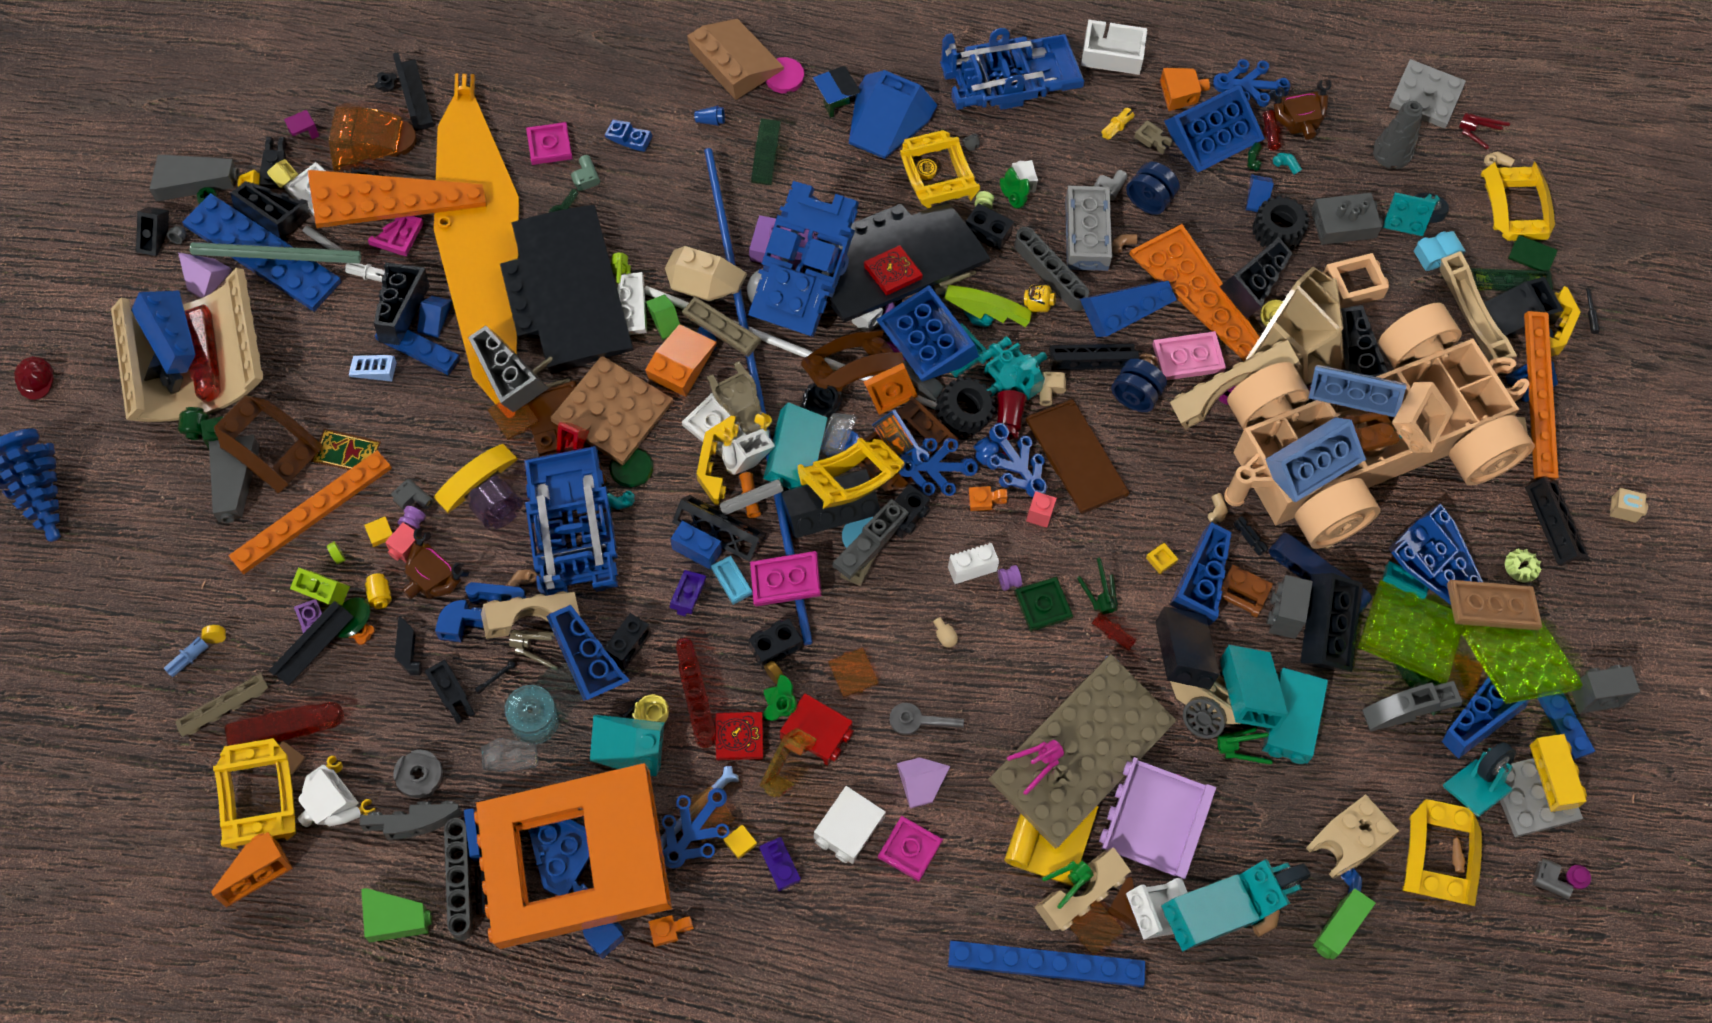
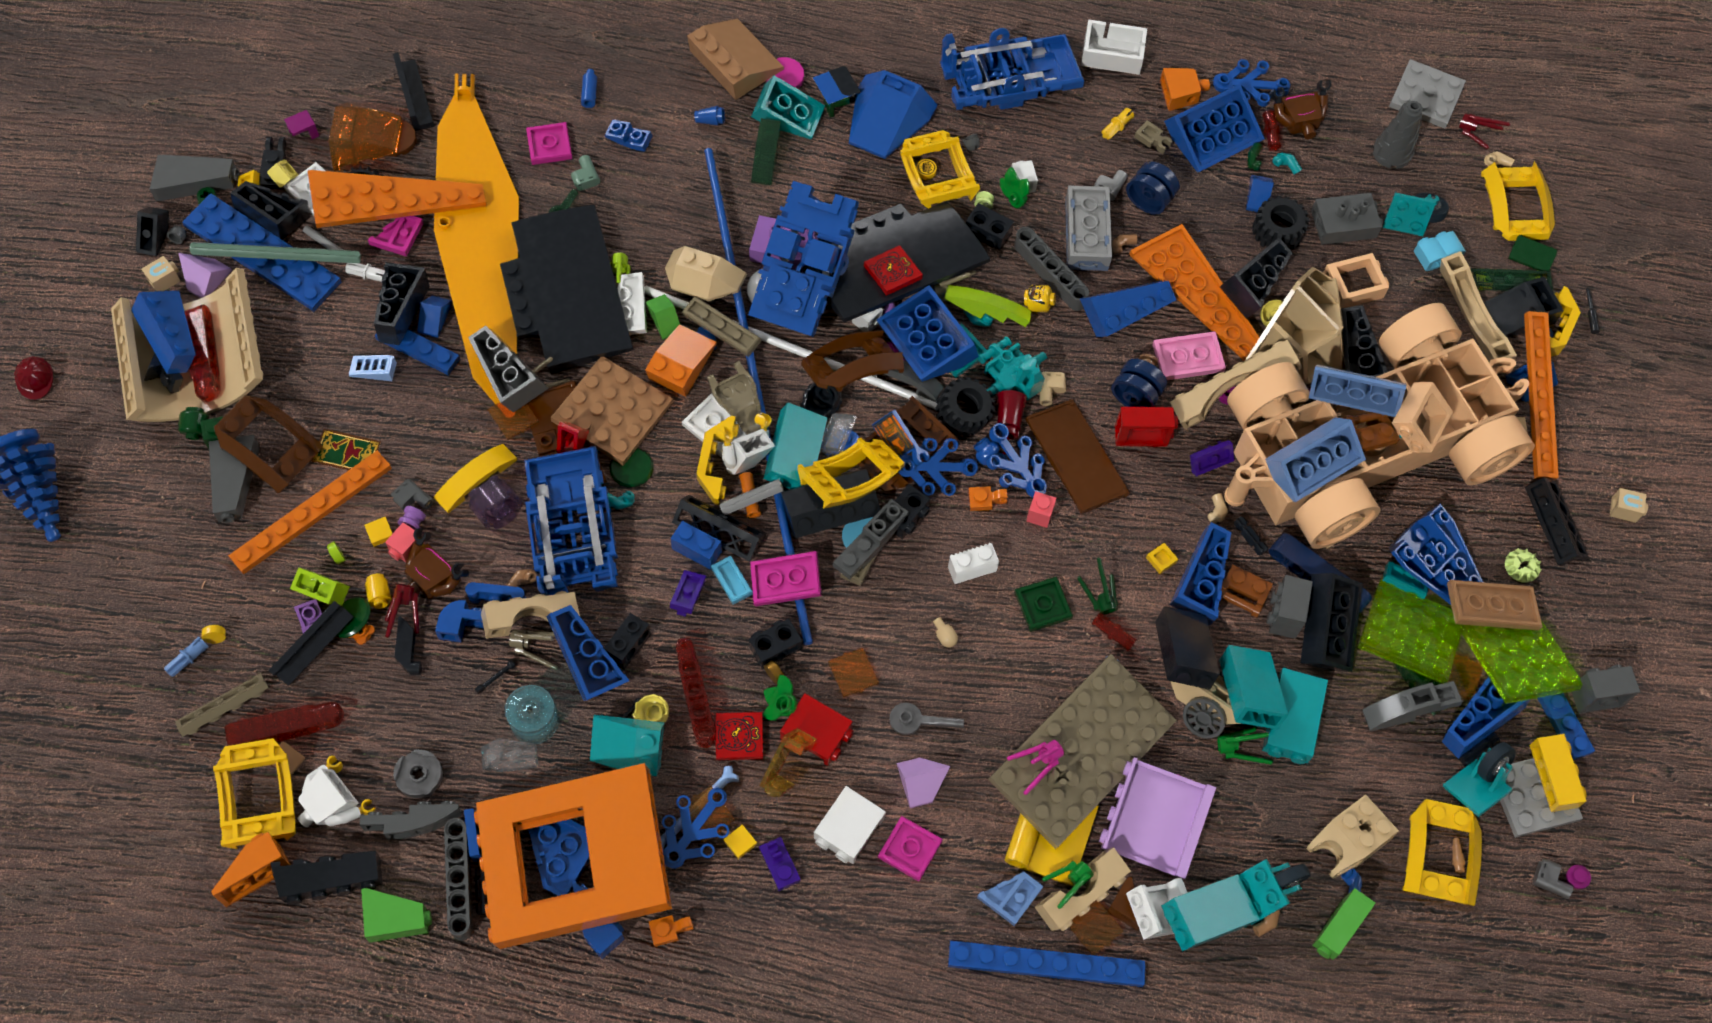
(161, 274): none -> tan brick
(327, 876): none -> black wedge
(385, 81): black plate -> none
(402, 595): none -> dark red plant
(448, 689): black hinge -> none
(589, 88): none -> blue cylinder
(787, 104): none -> teal slope
(890, 388): orange plate -> none
(1009, 577): medium lavender wheel -> none
(1012, 897): none -> medium blue wing
(1071, 359): black fence -> none
(1145, 426): none -> red window
(1212, 457): none -> dark purple plate
(1476, 751): none -> black axle

